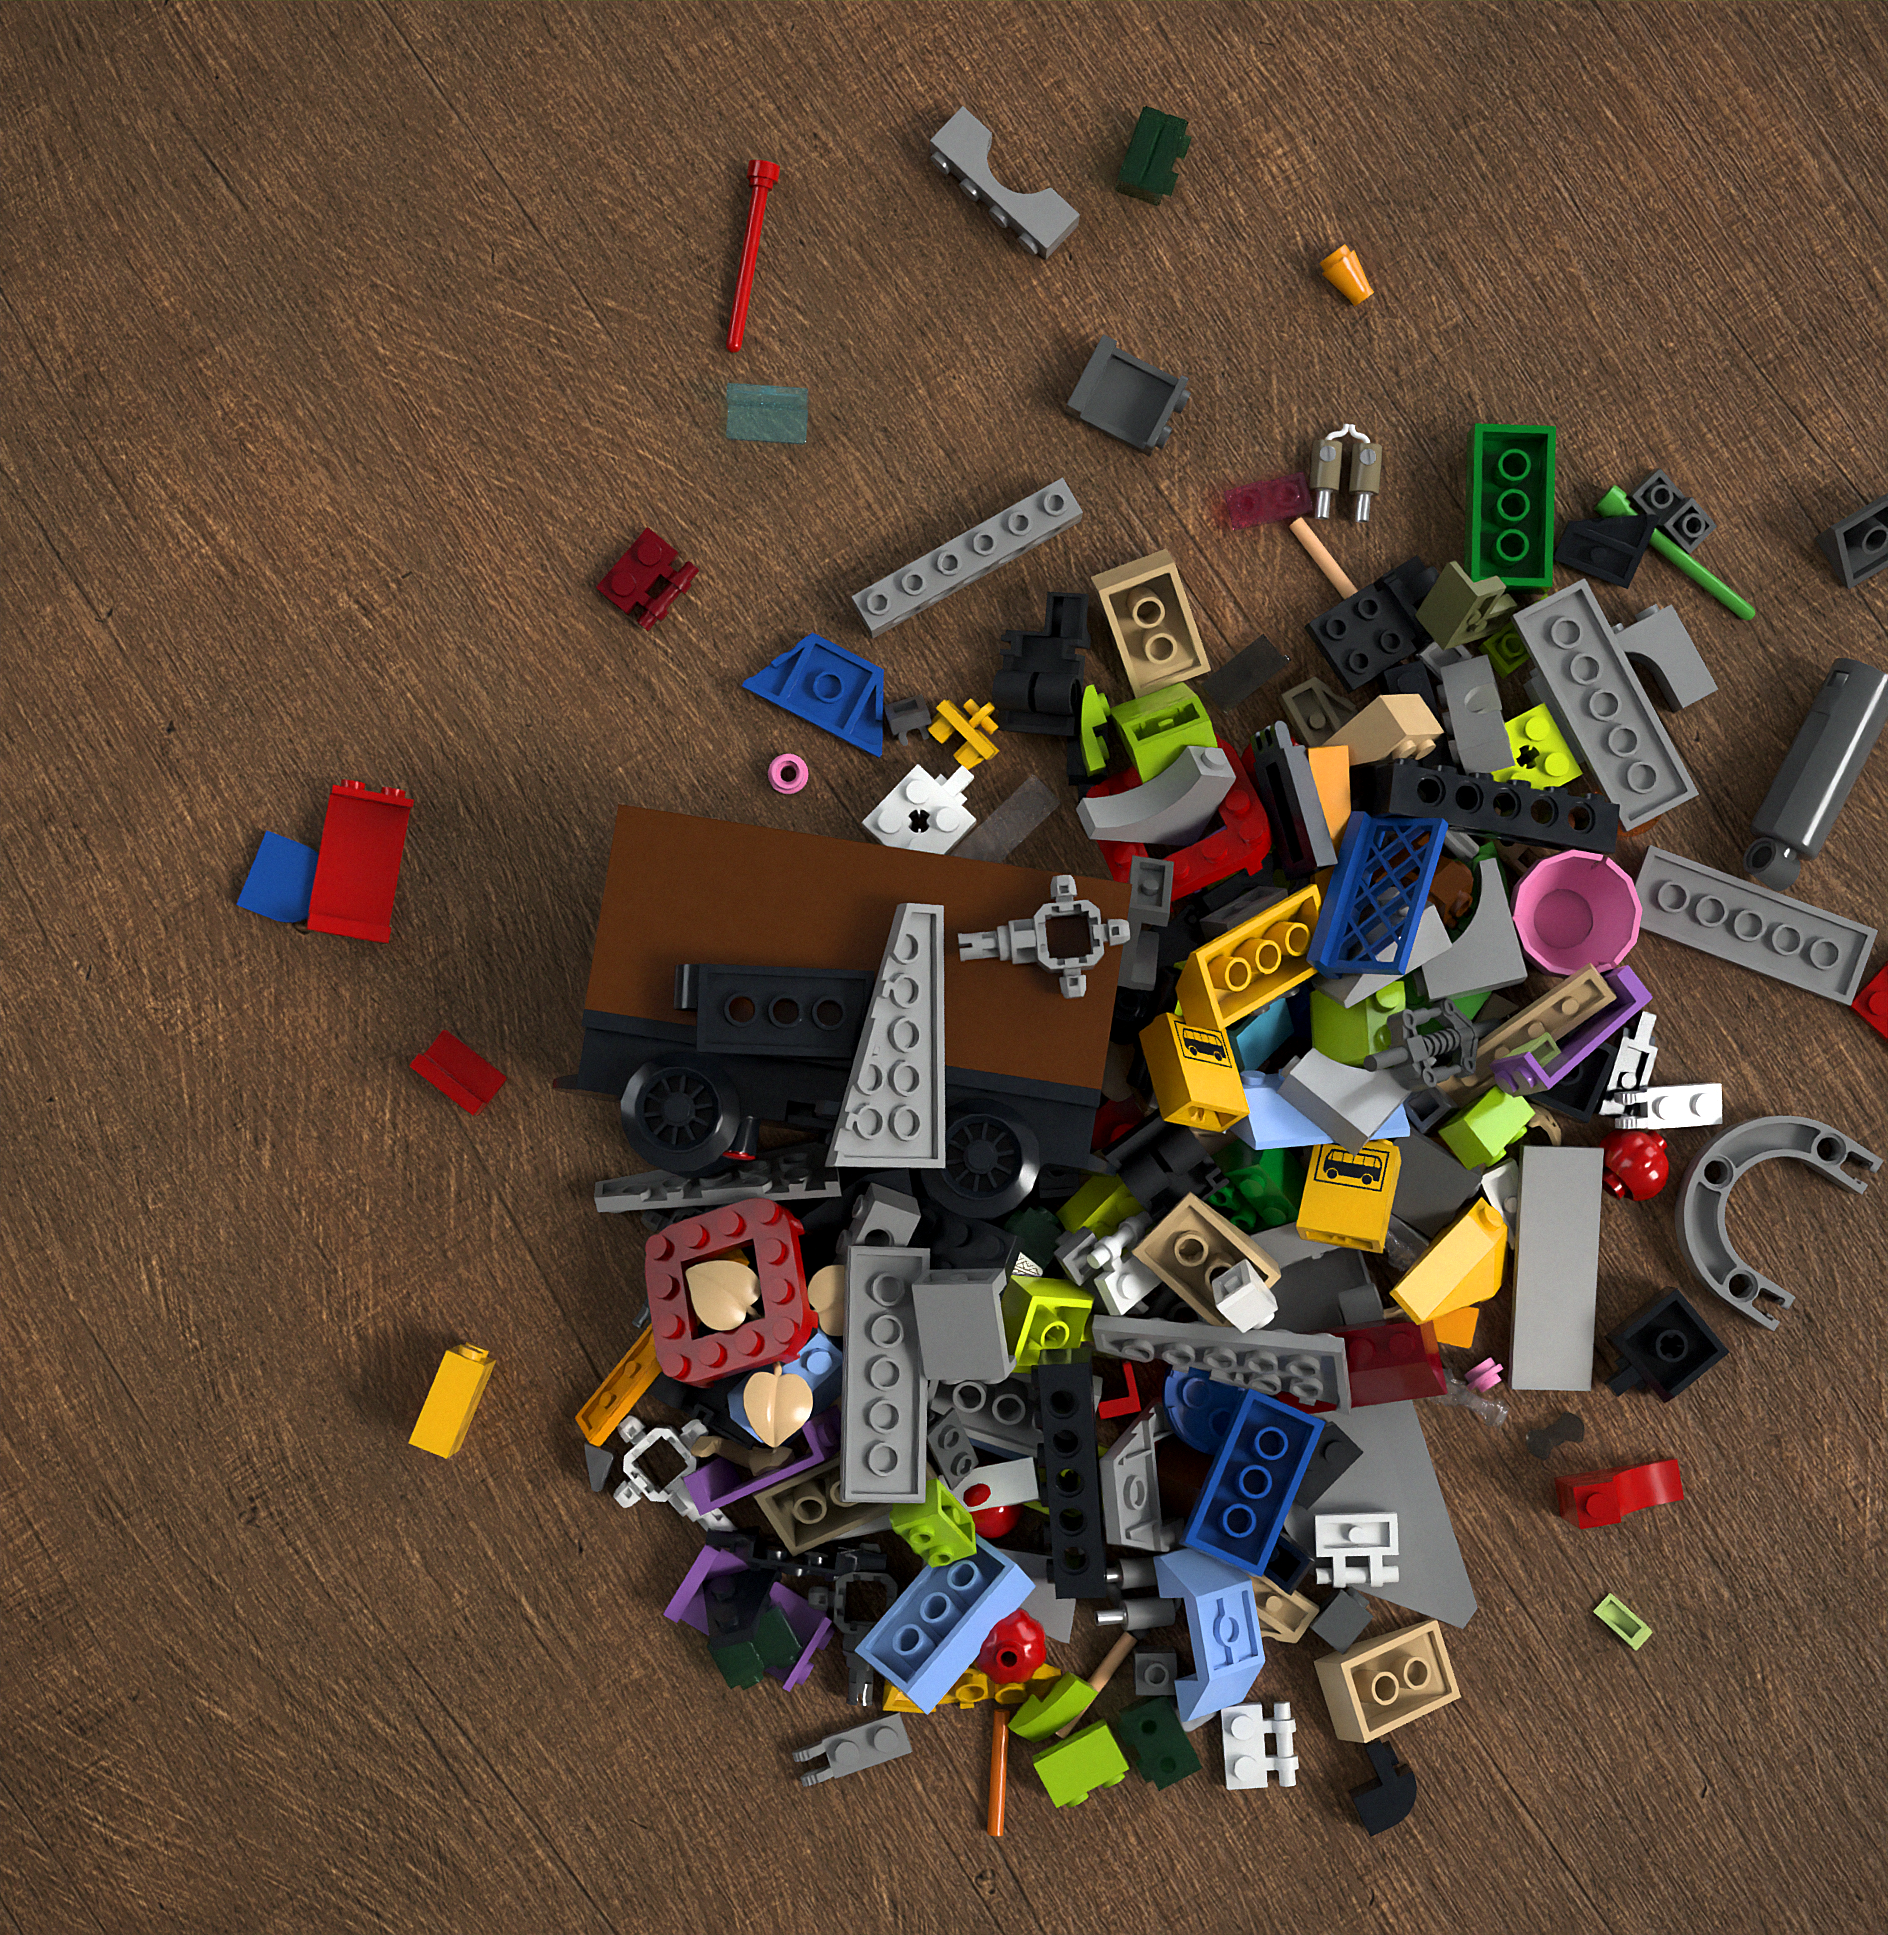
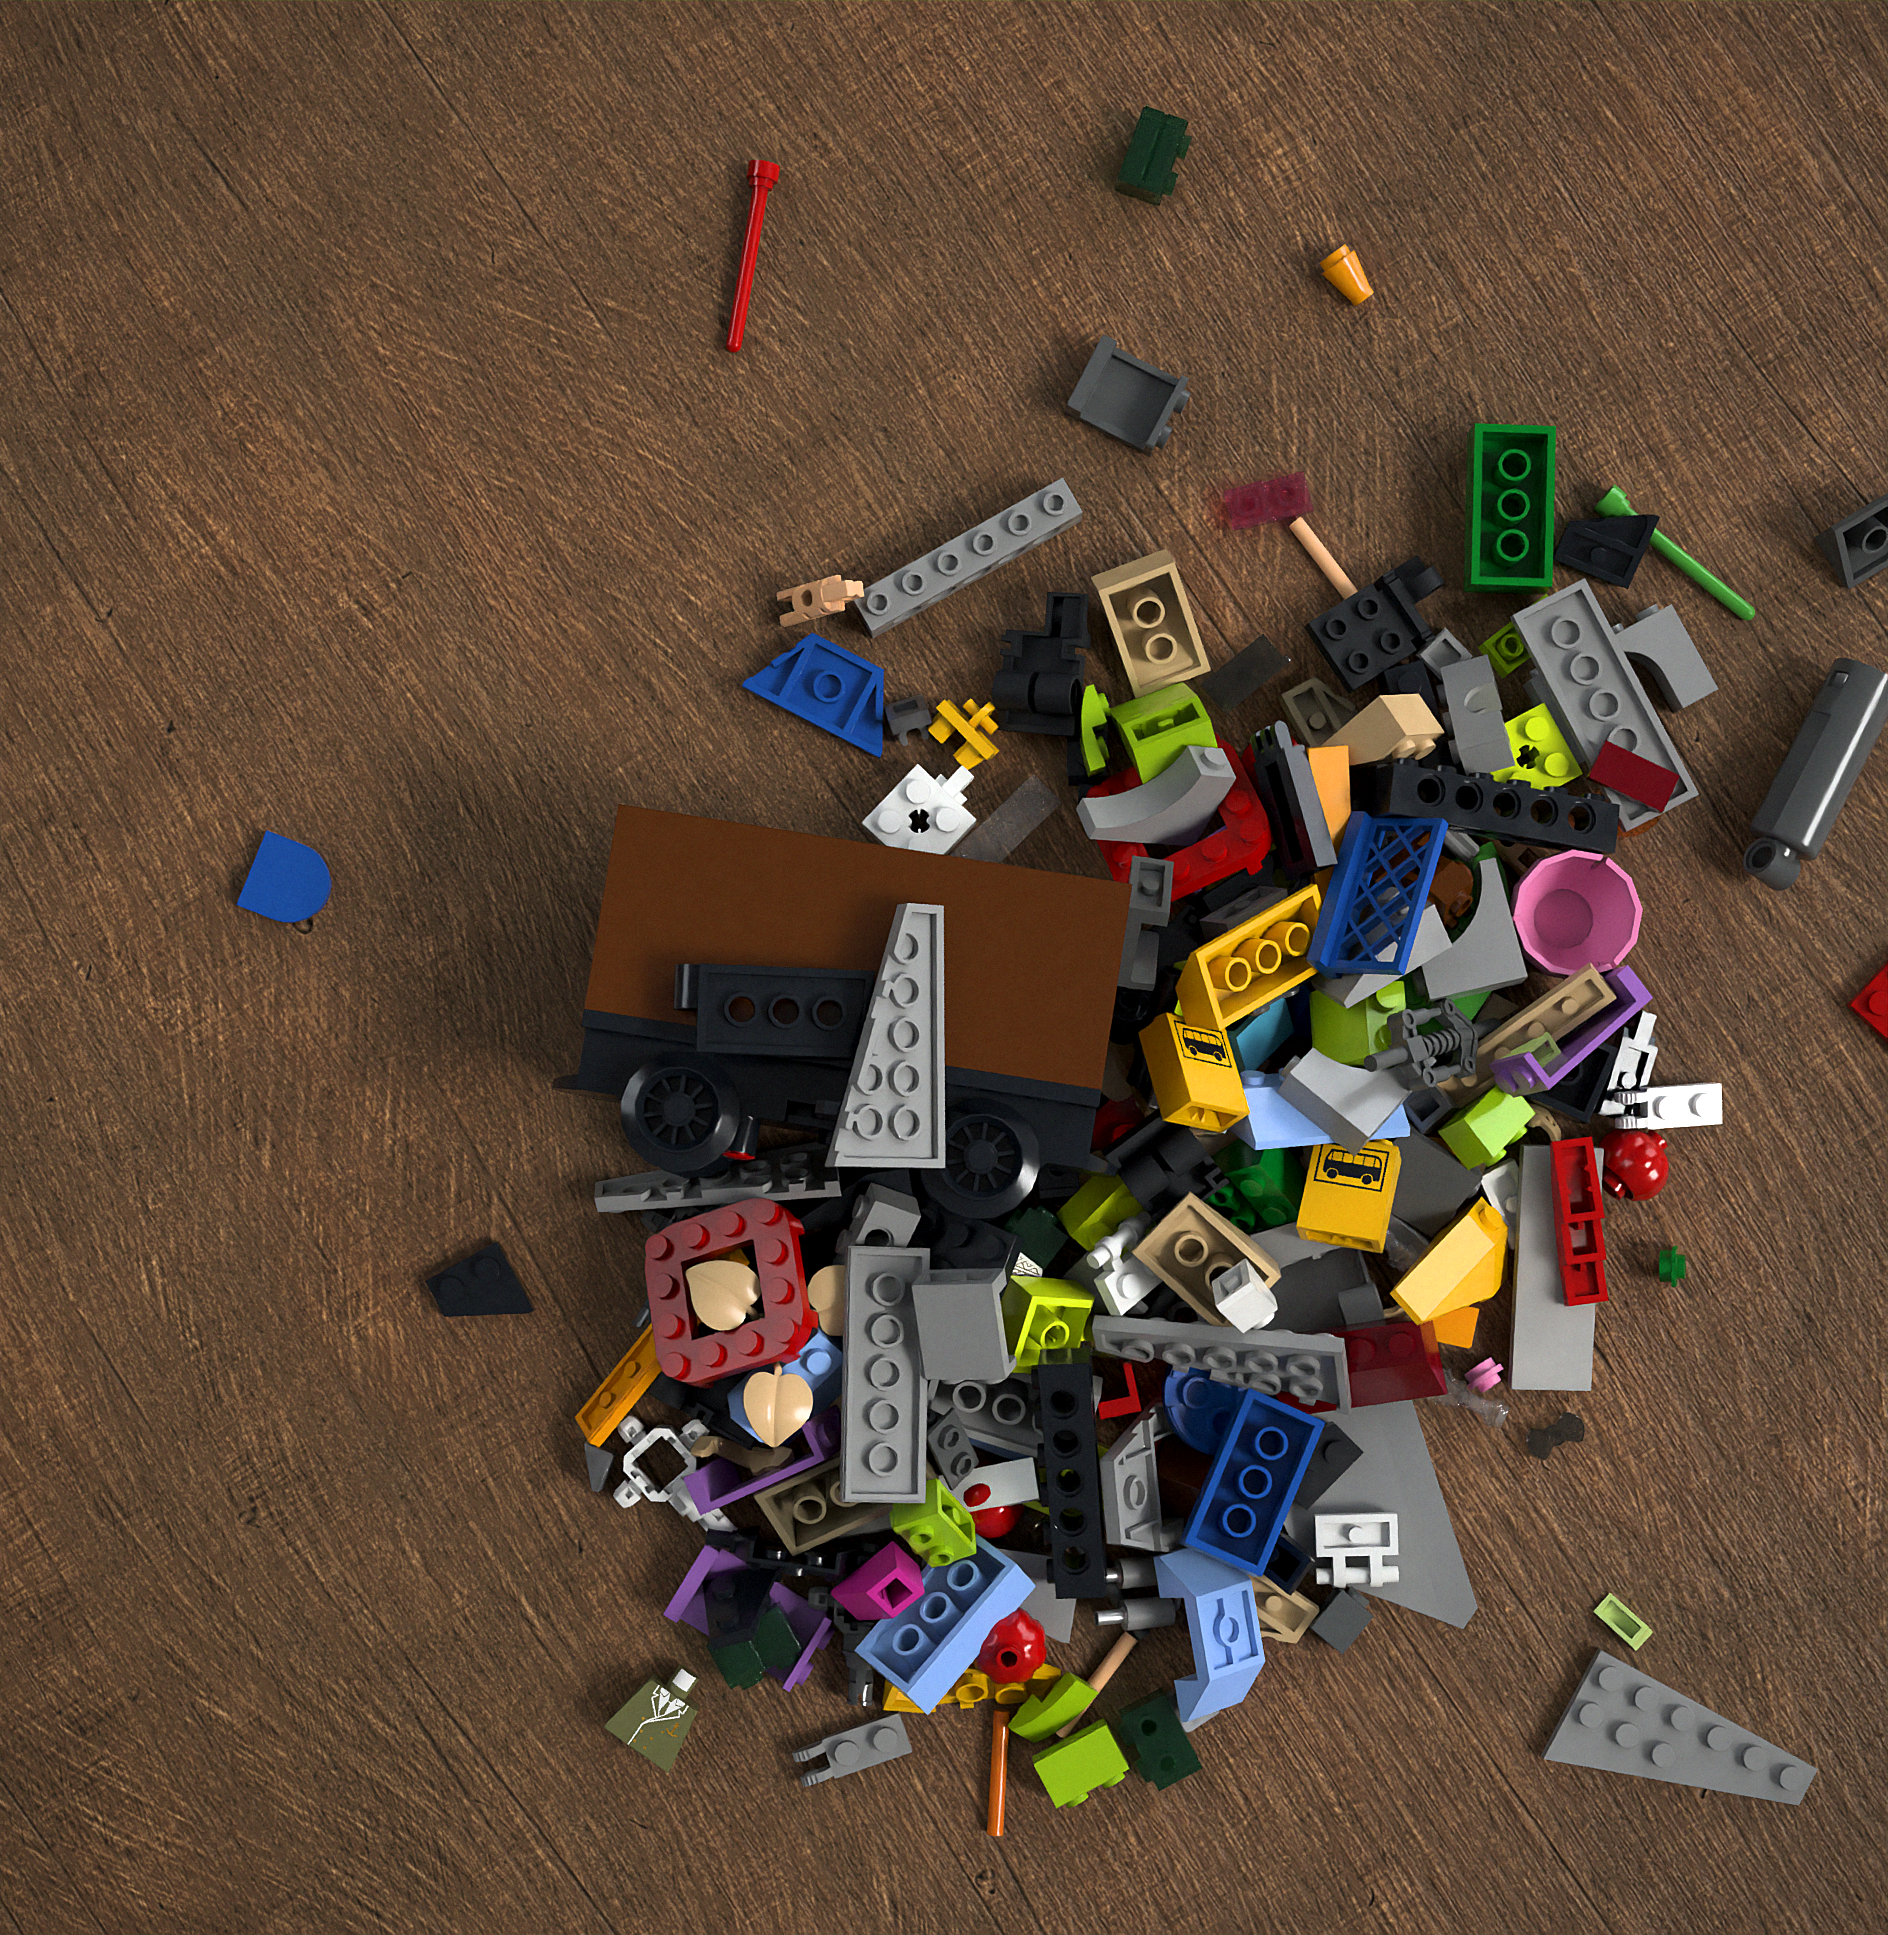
(359, 862): red panel -> none
(453, 1399): yellow brick -> none
(459, 1073): red panel -> none
(481, 1286): none -> black wing
(639, 571): dark red plate -> none
(657, 1716): none -> olive torso
(767, 413): clear light blue panel -> none
(782, 762): bright pink plate -> none
(818, 599): none -> light nougat hinge
(881, 1585): none -> dark pink slope
(1027, 941): light grey piece -> none
(1038, 218): light grey arch -> none
(1073, 1254): light grey tile -> none
(1154, 1670): dark grey brick -> none
(1245, 1746): white plate -> none
(1363, 475): dark tan piece -> none
(1387, 1681): tan slope -> none
(1387, 1797): black brick -> none
(1464, 610): olive panel -> none
(1577, 1221): none -> red slope
(1610, 1493): red arch -> none
(1633, 776): none -> dark red tile
(1638, 1345): black hinge -> none
(1648, 1730): none -> light grey wing
(1671, 1266): none -> green plate
(1680, 516): dark grey slope -> none
(1702, 1204): light grey piece -> none
(1752, 926): light grey plate -> none

